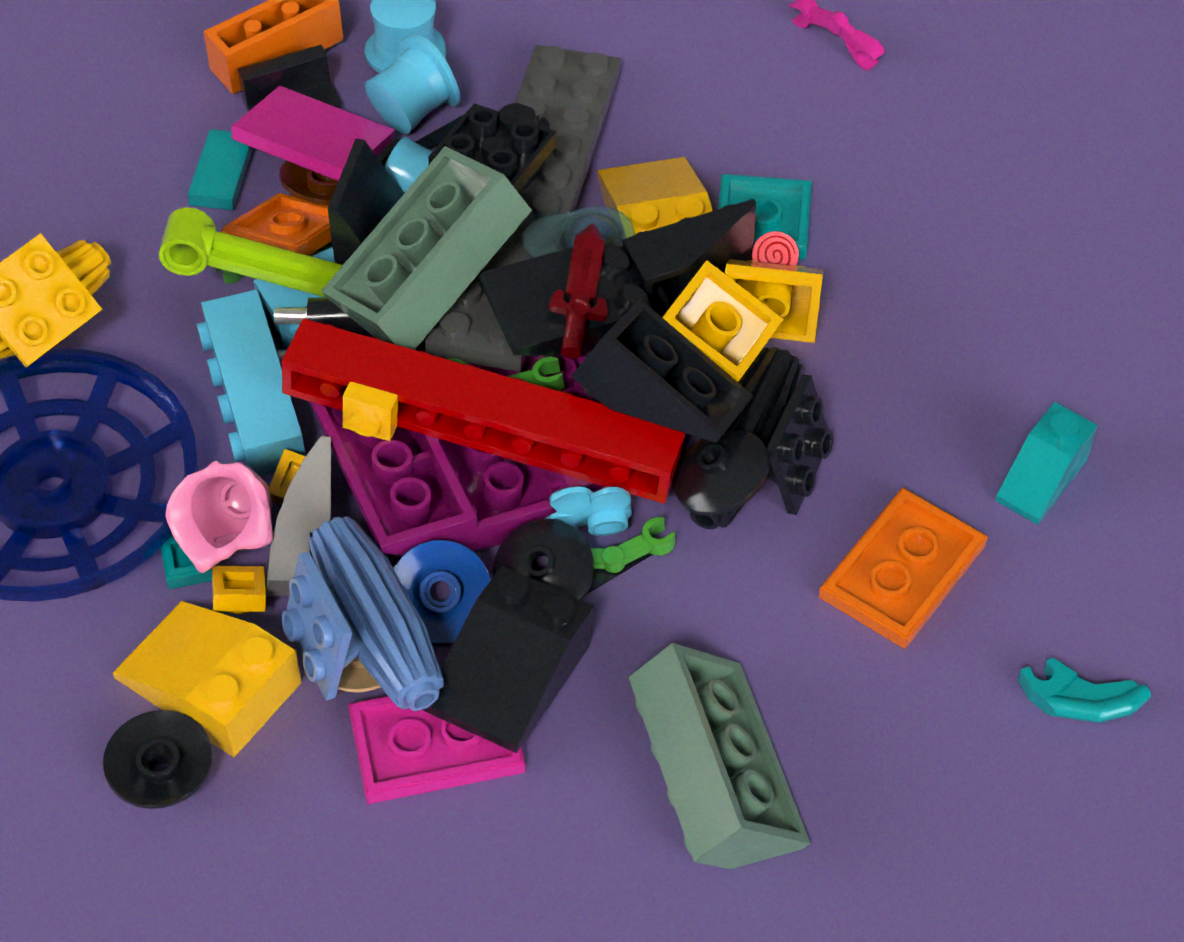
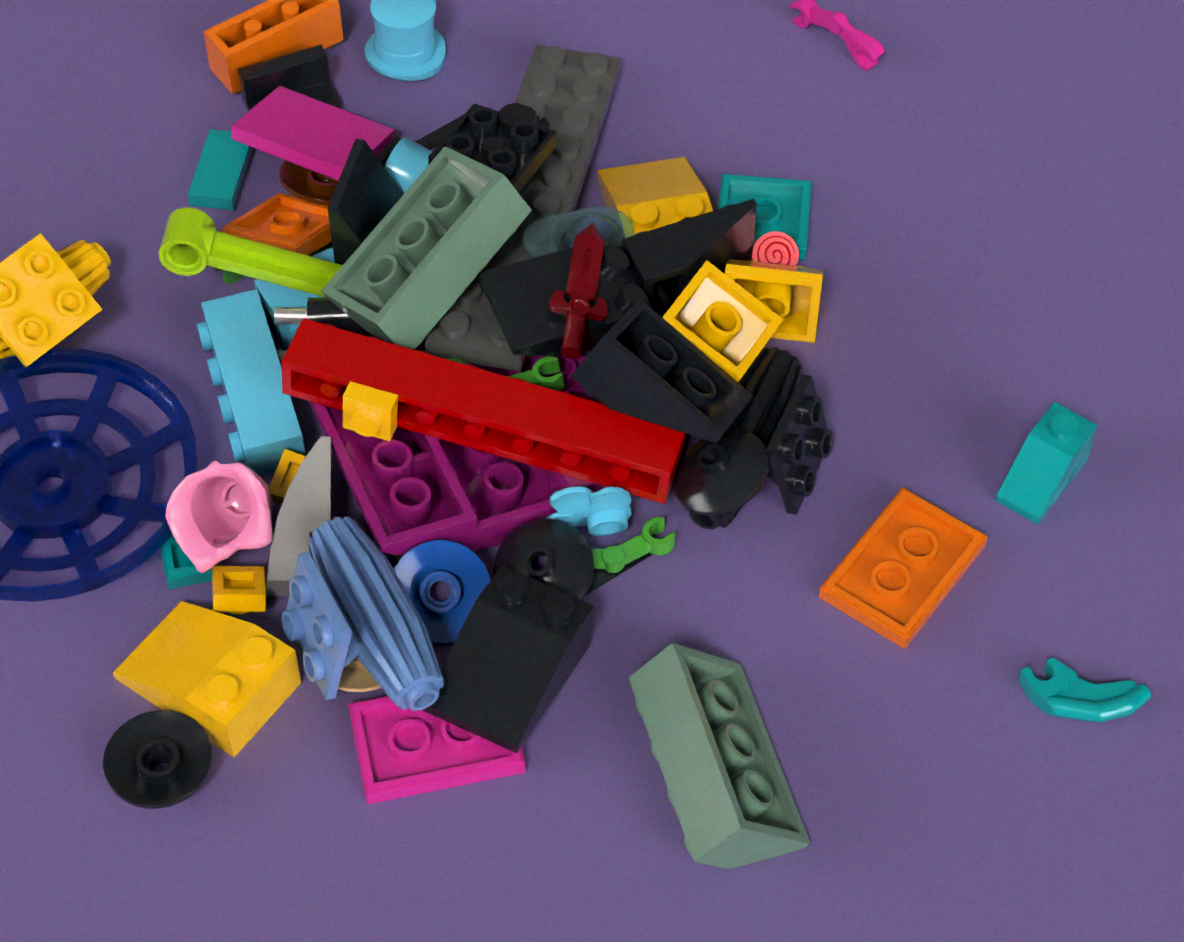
(413, 85): medium azure piece -> none

